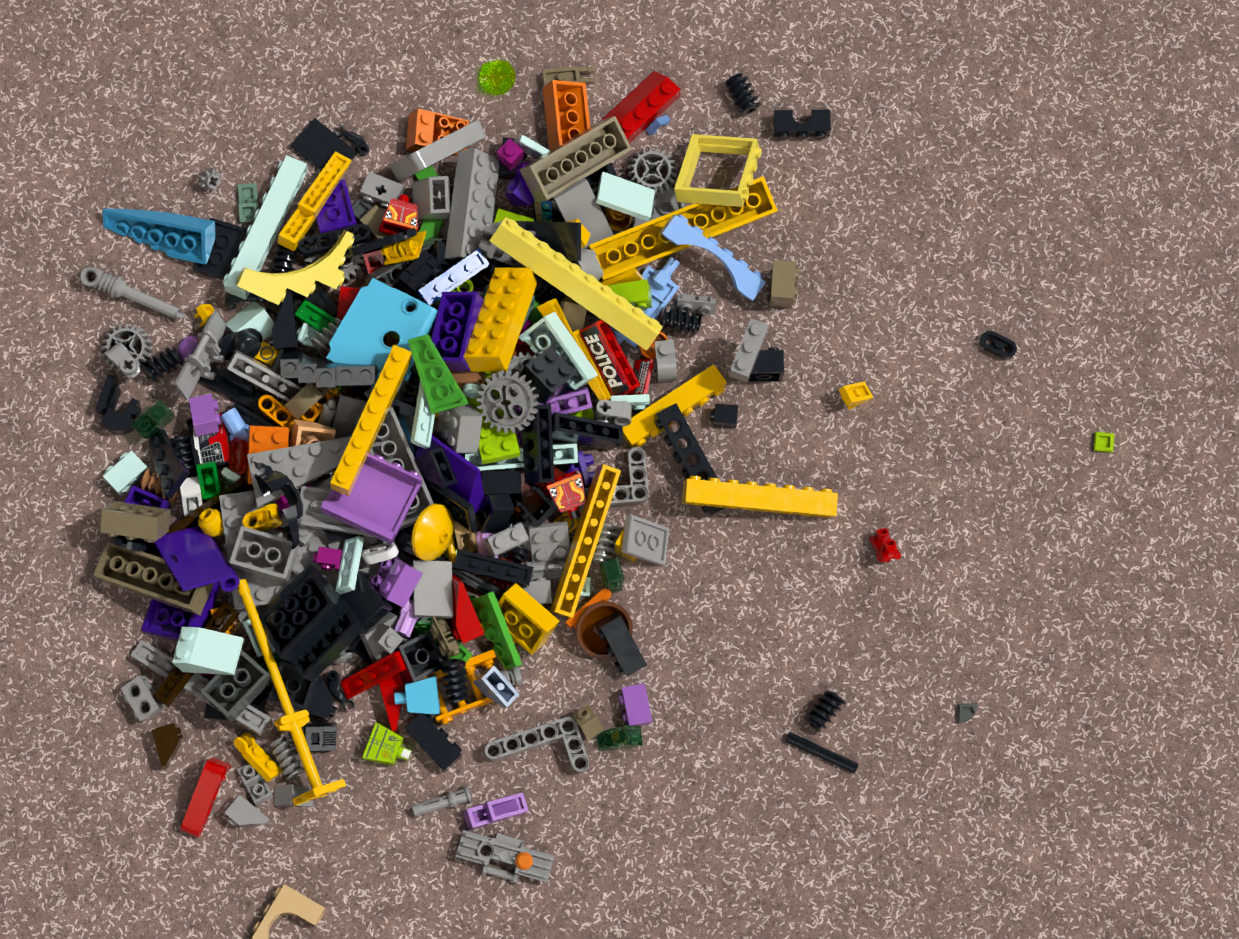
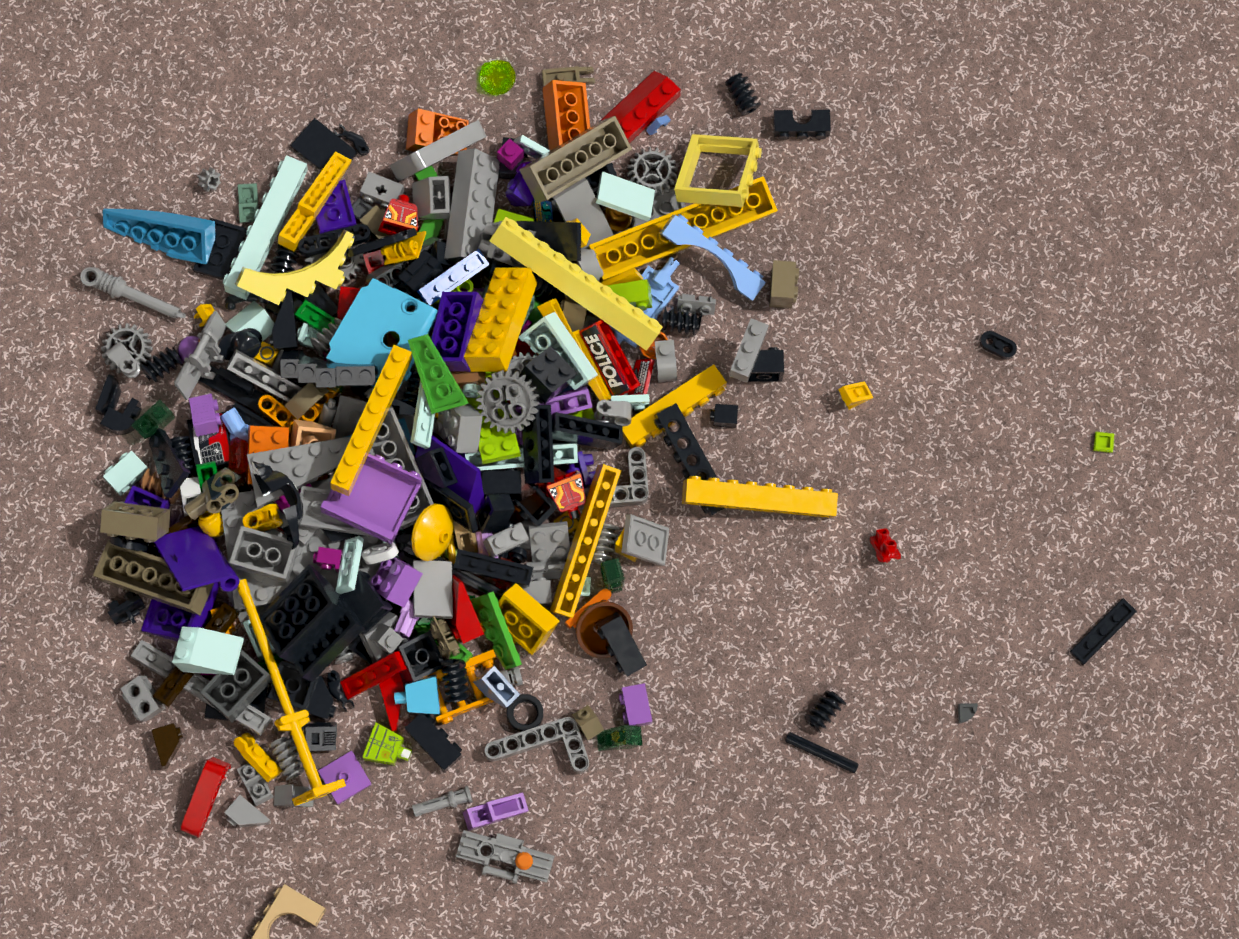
(126, 610): none -> black hips
(213, 496): none -> dark tan connector
(350, 770): none -> medium lavender plate
(525, 698): none -> black tyre
(1103, 631): none -> black tile

